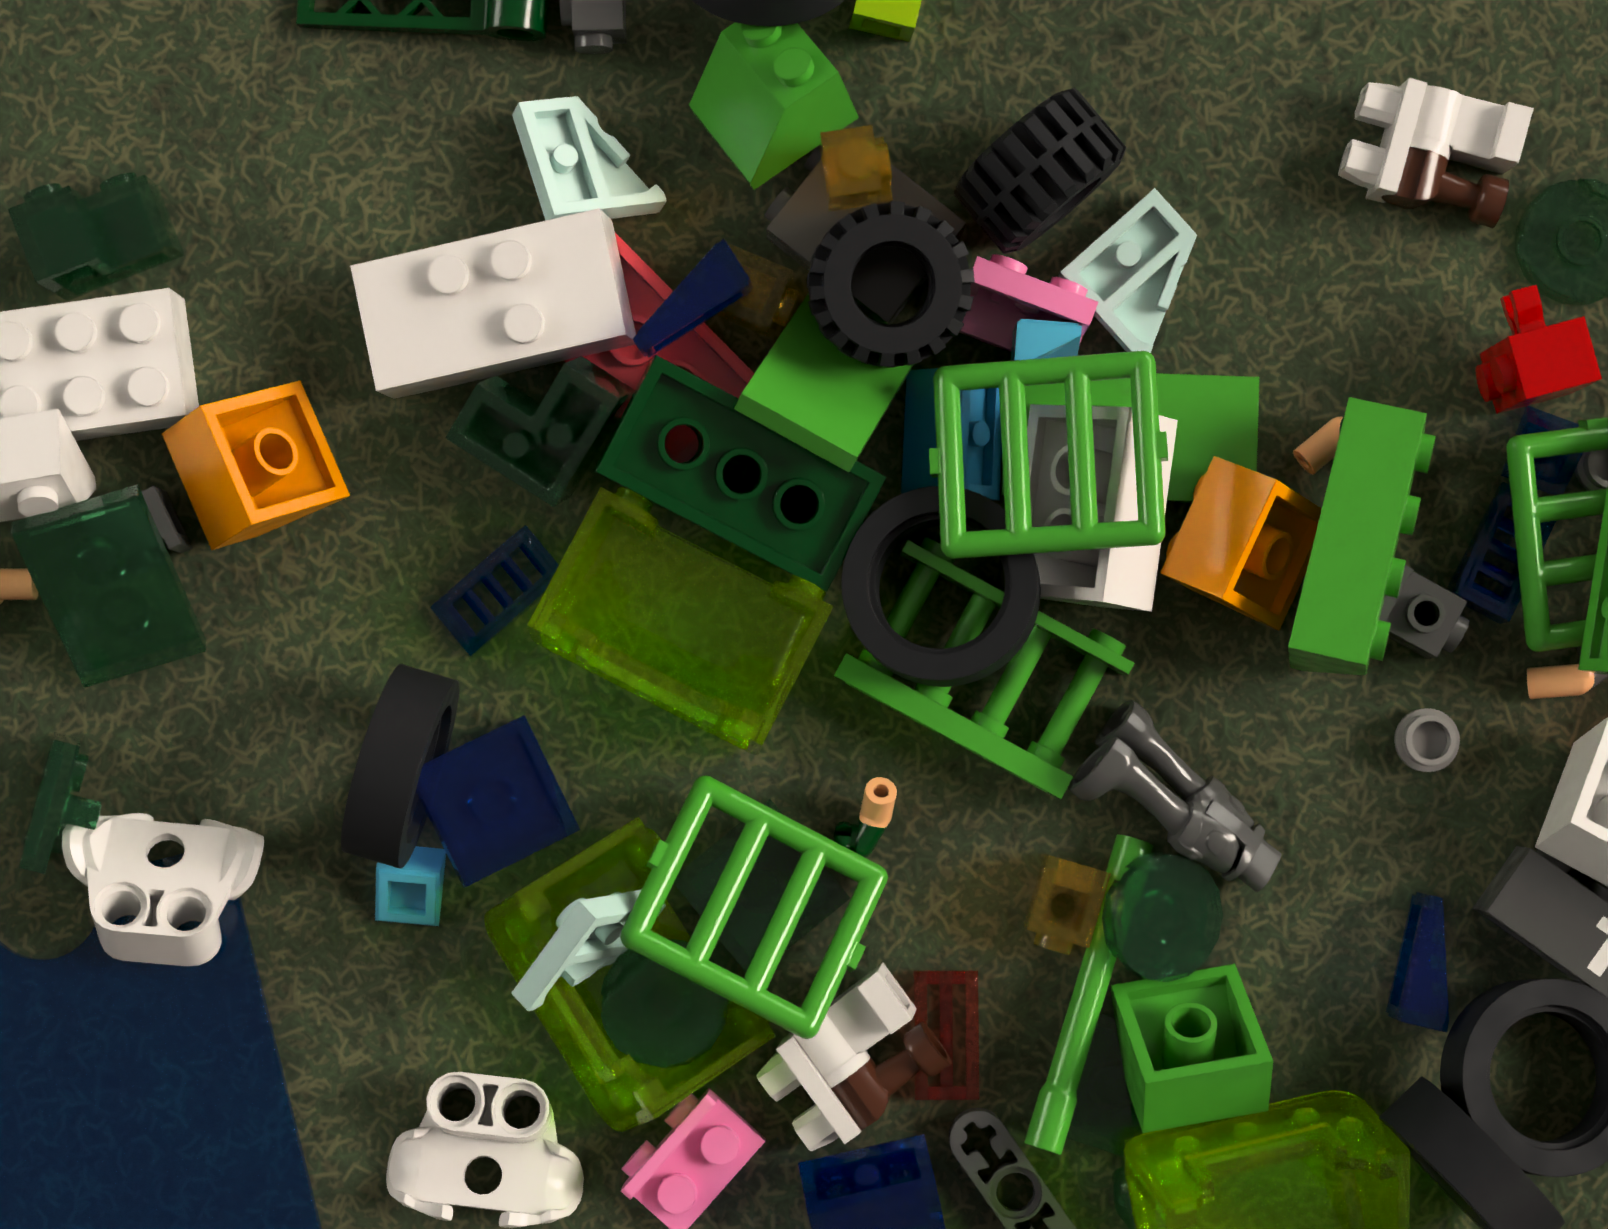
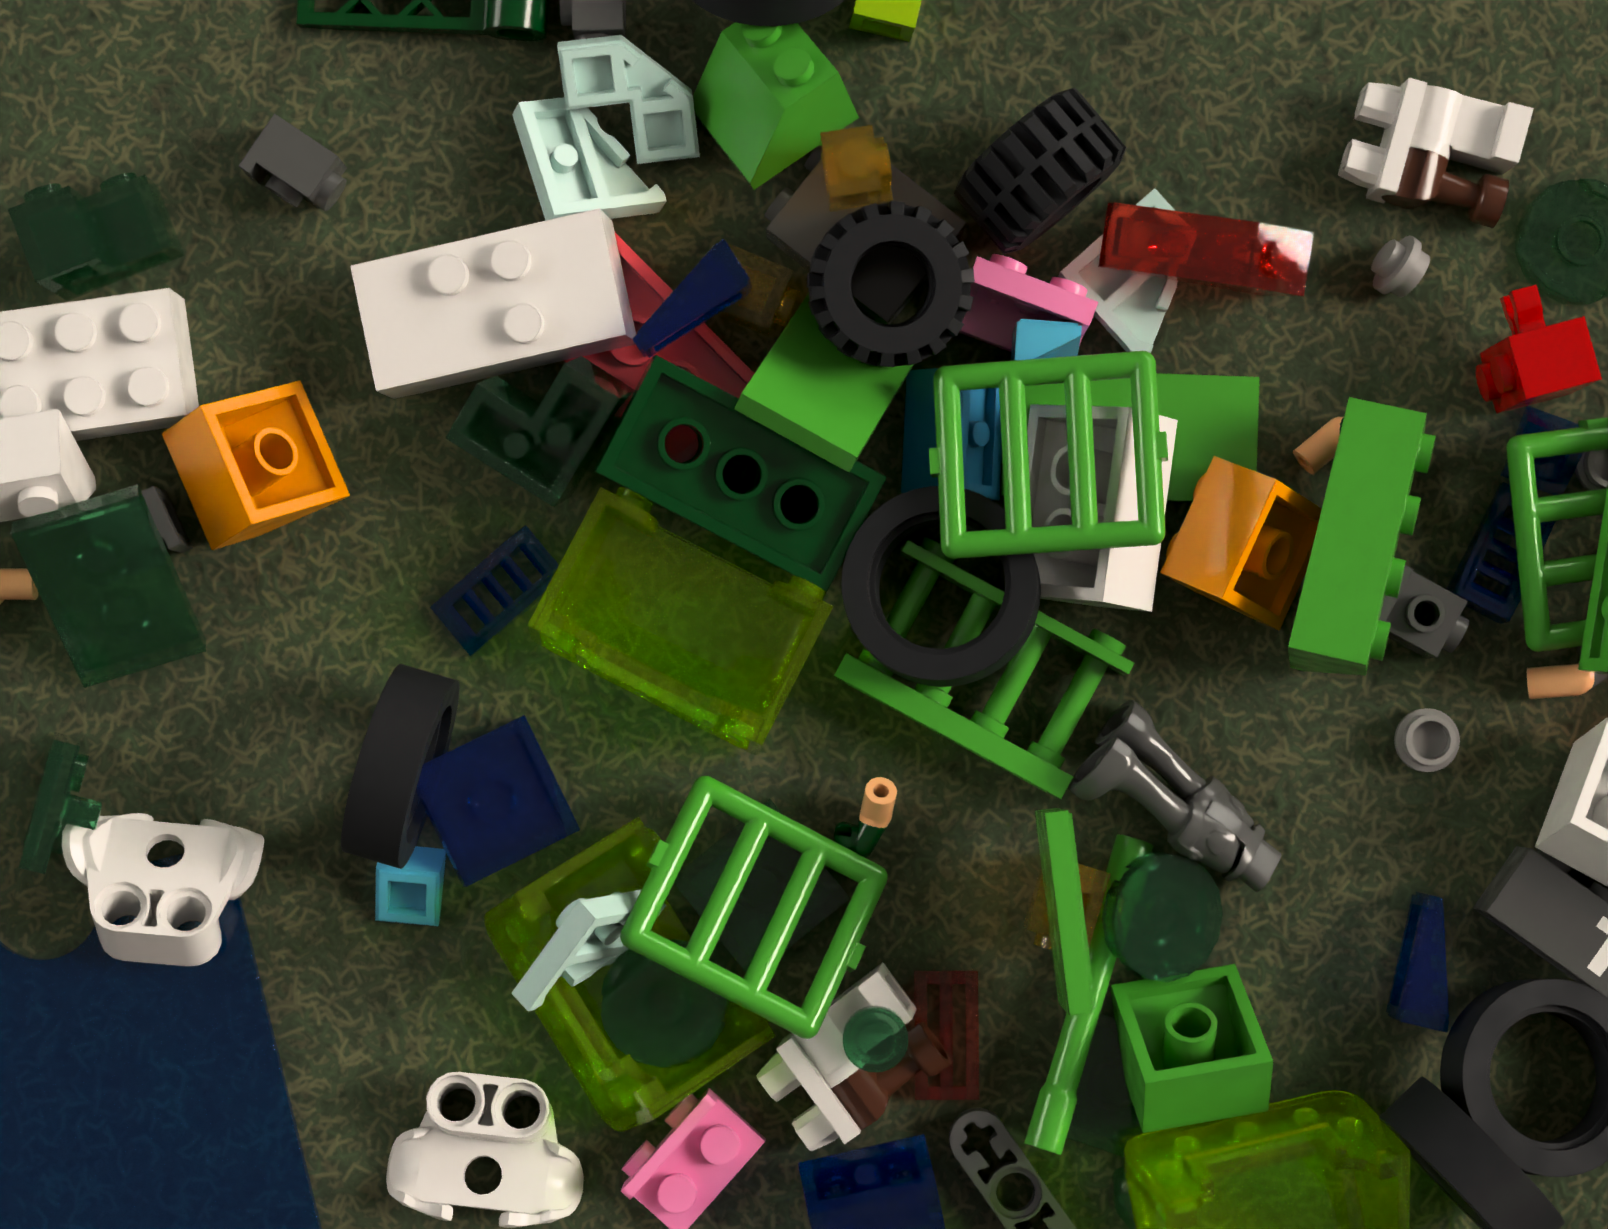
(296, 166): none -> dark grey brick
(618, 72): none -> light aqua tile
(875, 1039): none -> clear green plate
(1065, 911): none -> bright green tile
(1206, 250): none -> clear red slope
(1399, 266): none -> light grey plate

